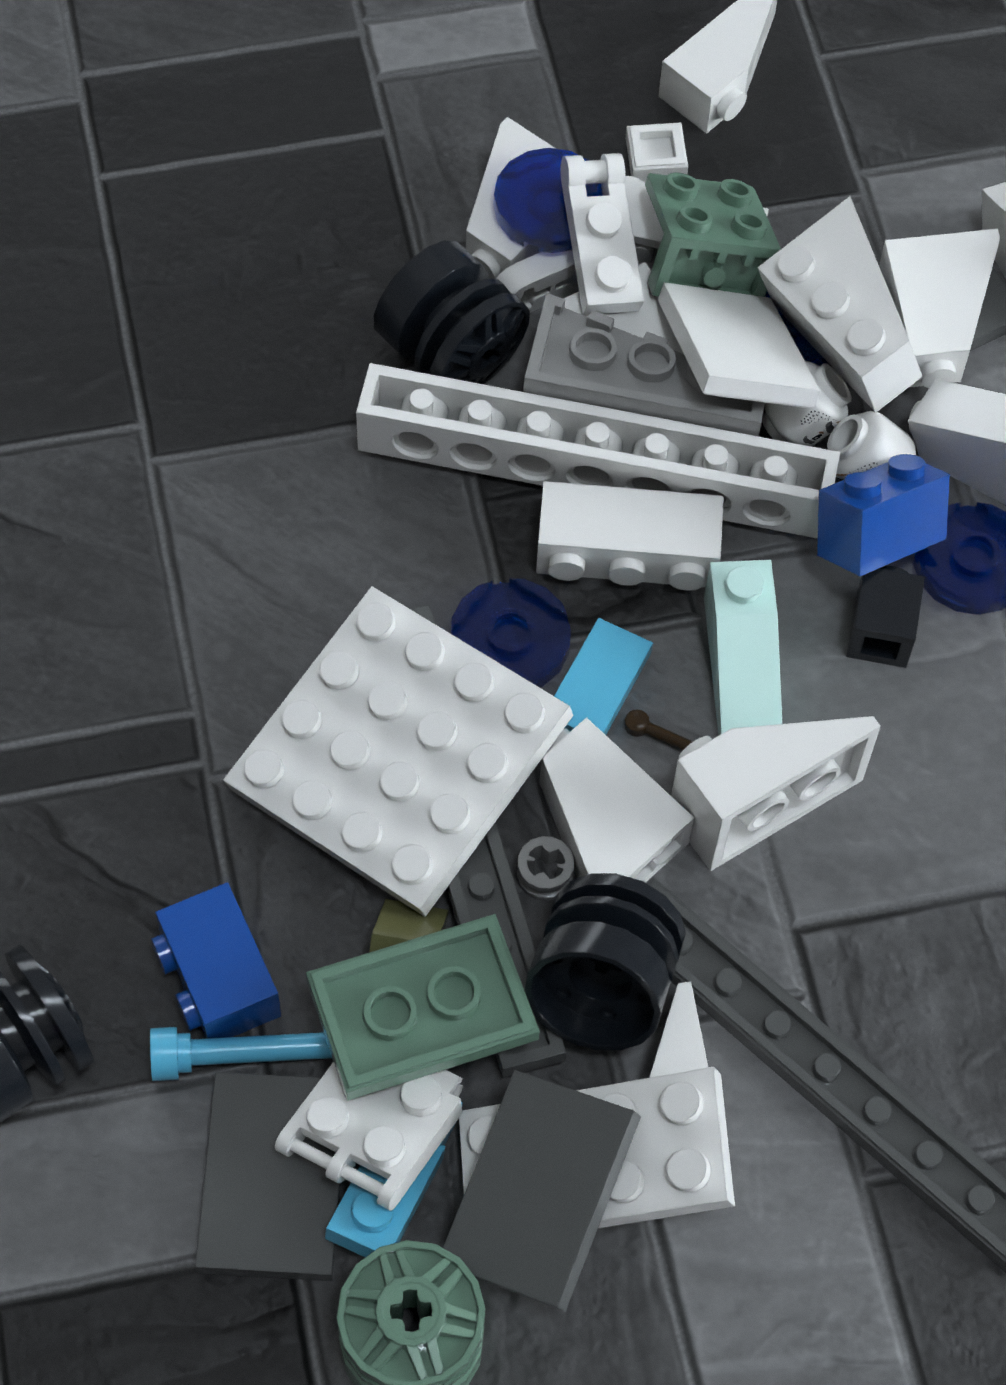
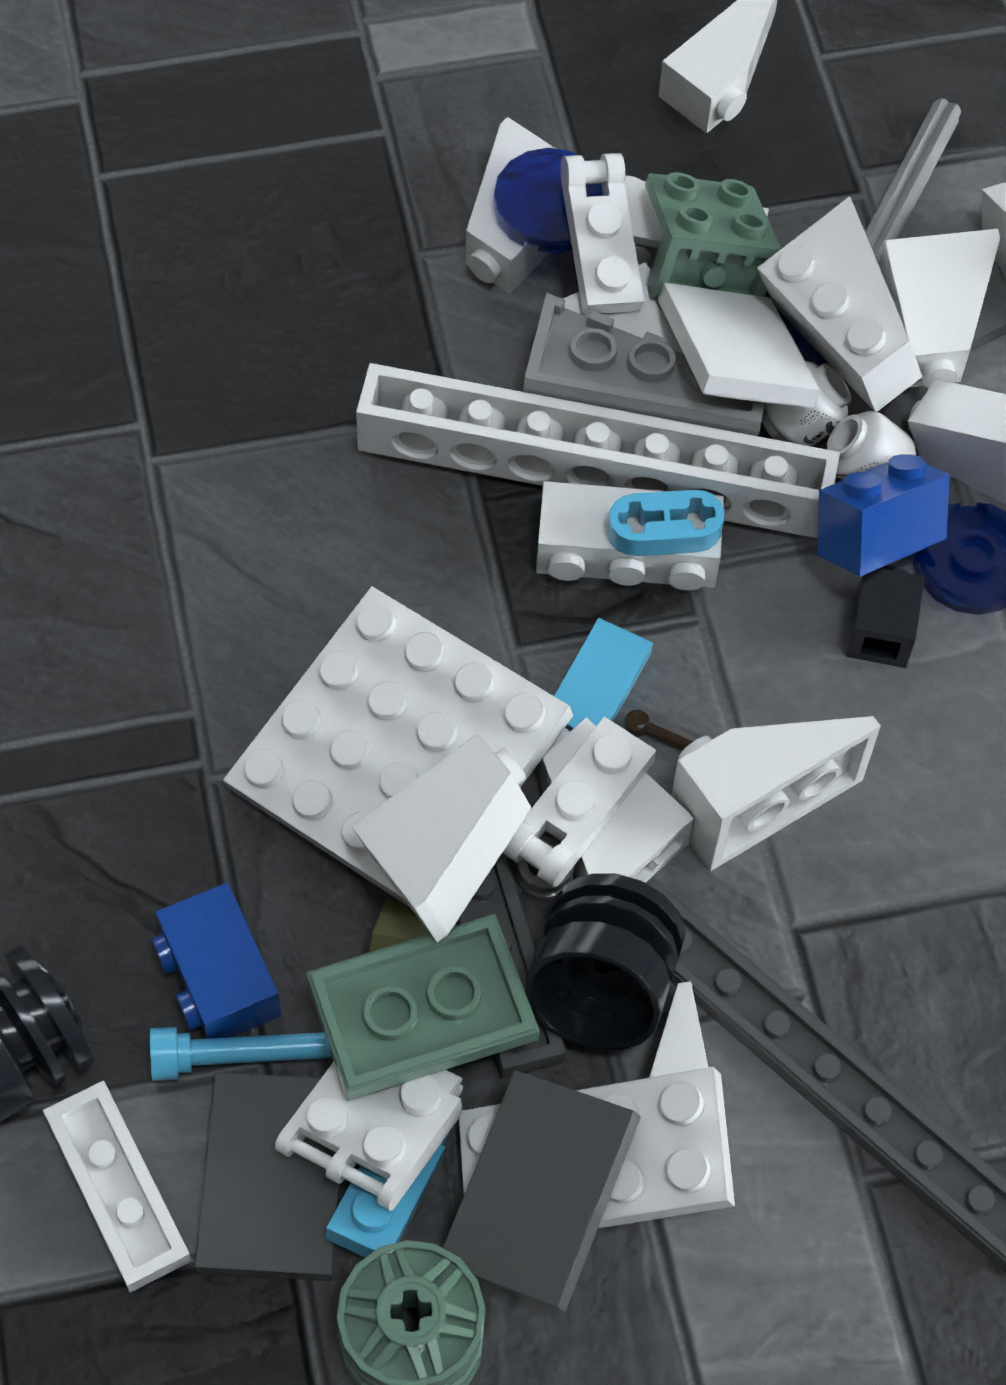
(117, 1186): none -> white plate
(447, 831): none -> white slope
(451, 315): black wheel -> none
(517, 627): clear blue tile -> none
(541, 274): white beam -> none
(581, 800): none -> white plate
(656, 149): white tile -> none
(665, 522): none -> medium azure beam
(743, 643): light aqua slope -> none
(912, 174): none -> light grey axle

